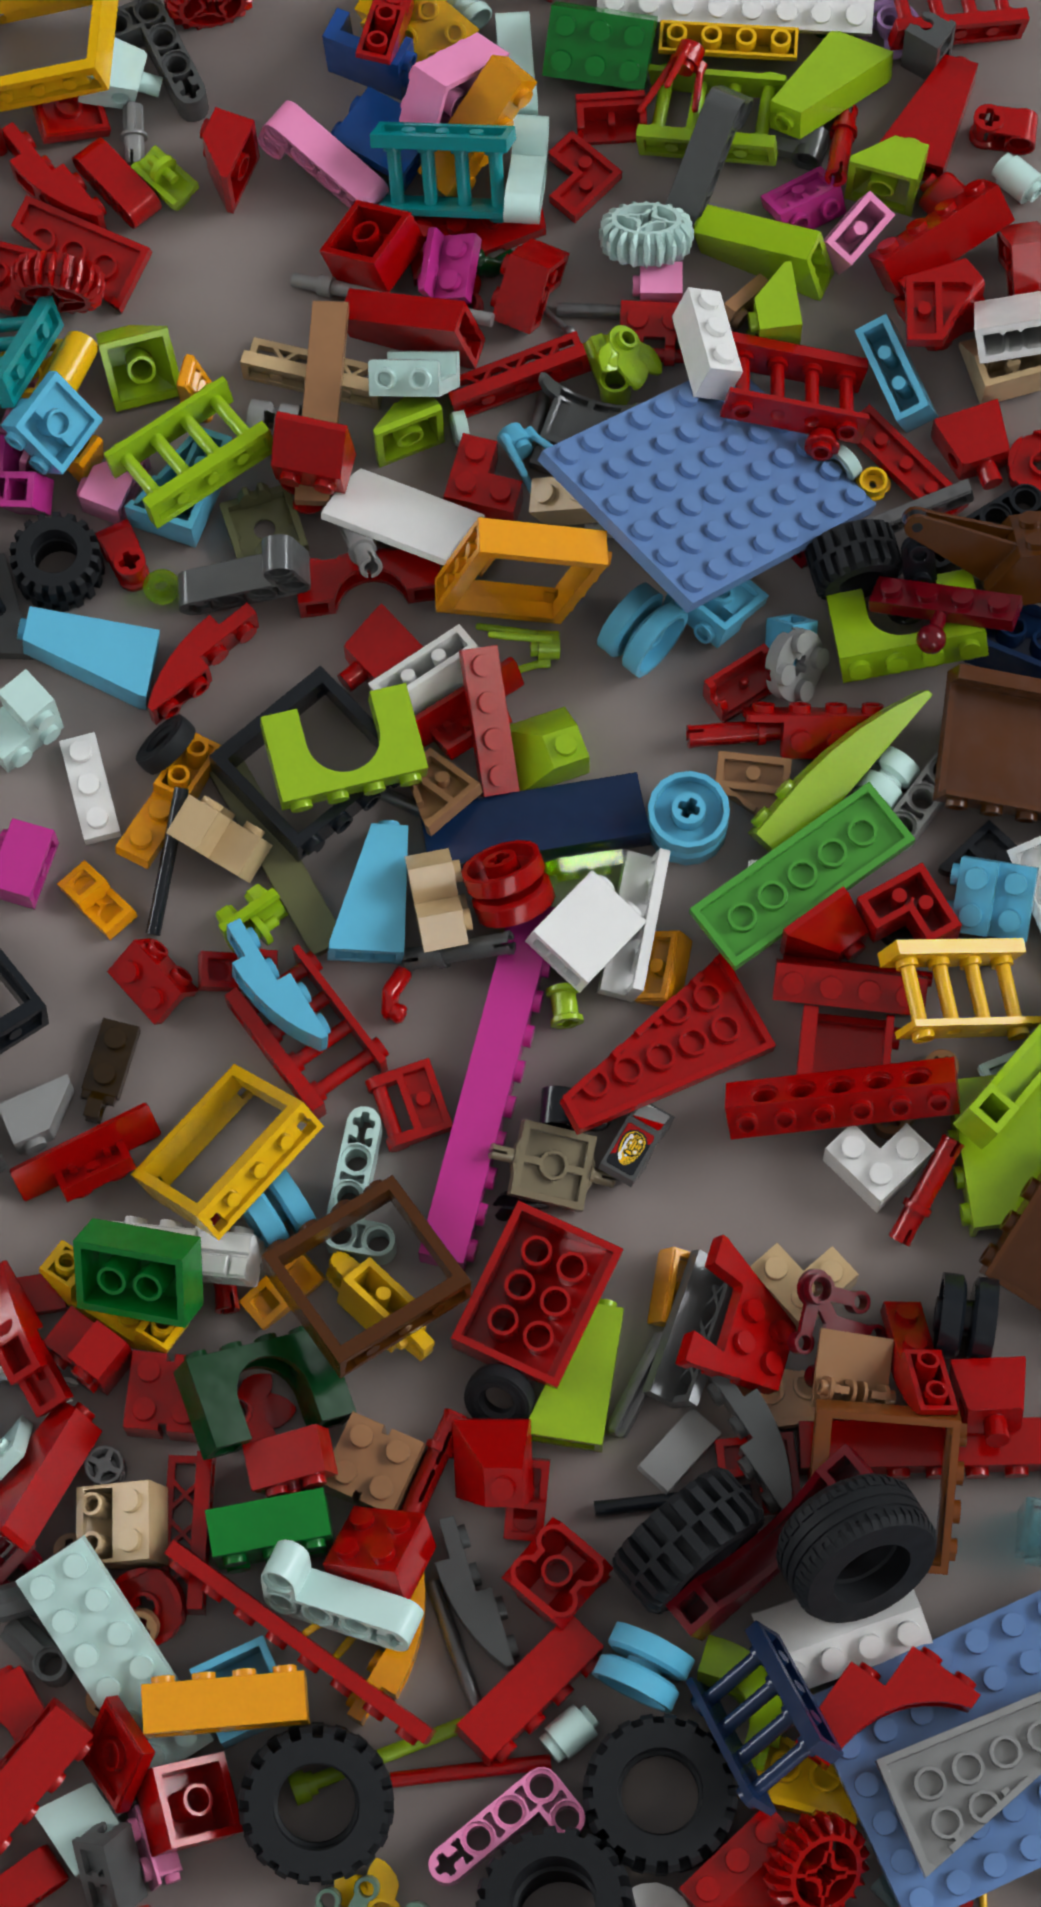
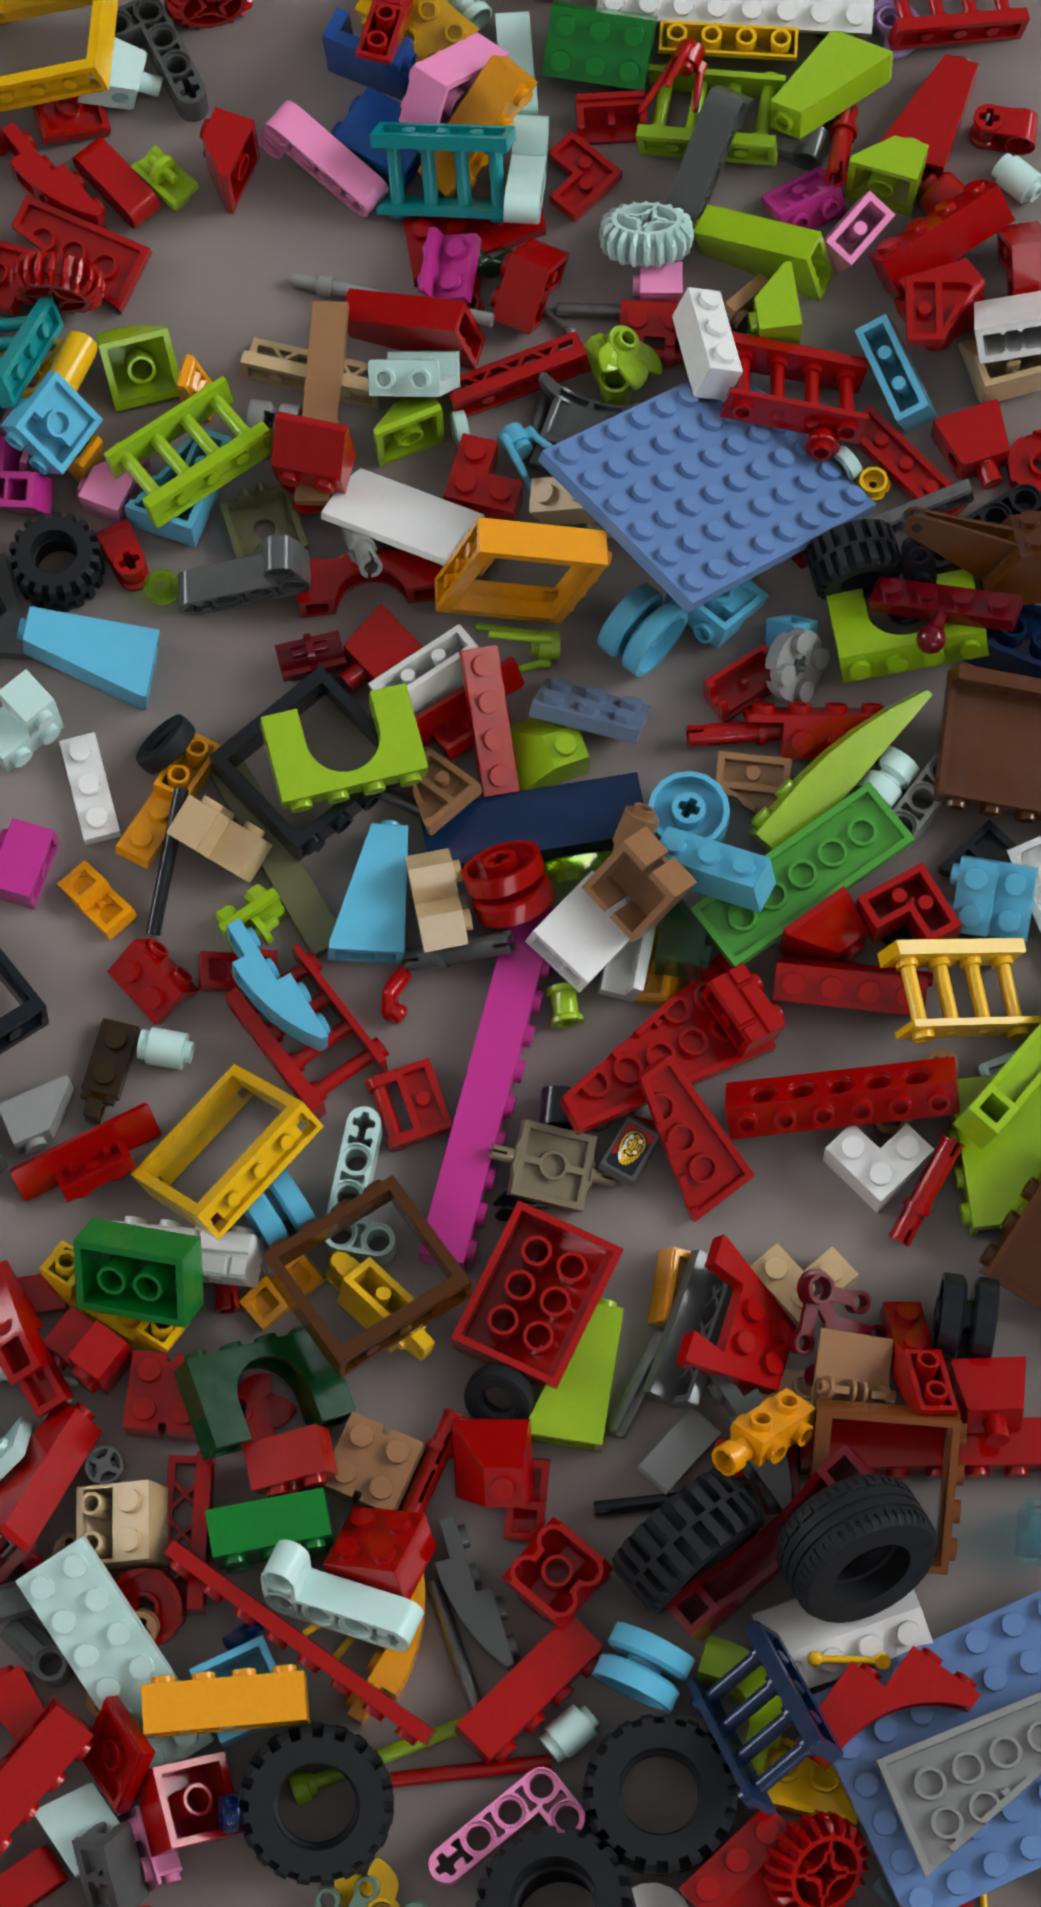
(133, 132): light grey axle -> none
(165, 1048): none -> light aqua brick
(188, 668): red slope -> none
(229, 1813): none -> clear blue piece
(241, 1635): none -> clear blue piece
(303, 656): none -> dark red hips
(372, 246): red brick -> none
(590, 710): none -> sand blue plate
(633, 820): none -> medium nougat brick
(646, 876): none -> medium nougat piece
(682, 945): none -> clear green slope
(694, 1142): none -> red wing
(722, 869): none -> medium azure brick
(744, 1009): none -> red brick
(766, 1433): none -> light orange brick
(843, 1041): red panel -> none
(881, 1659): none -> yellow hinge
(927, 47): dark grey hinge -> none

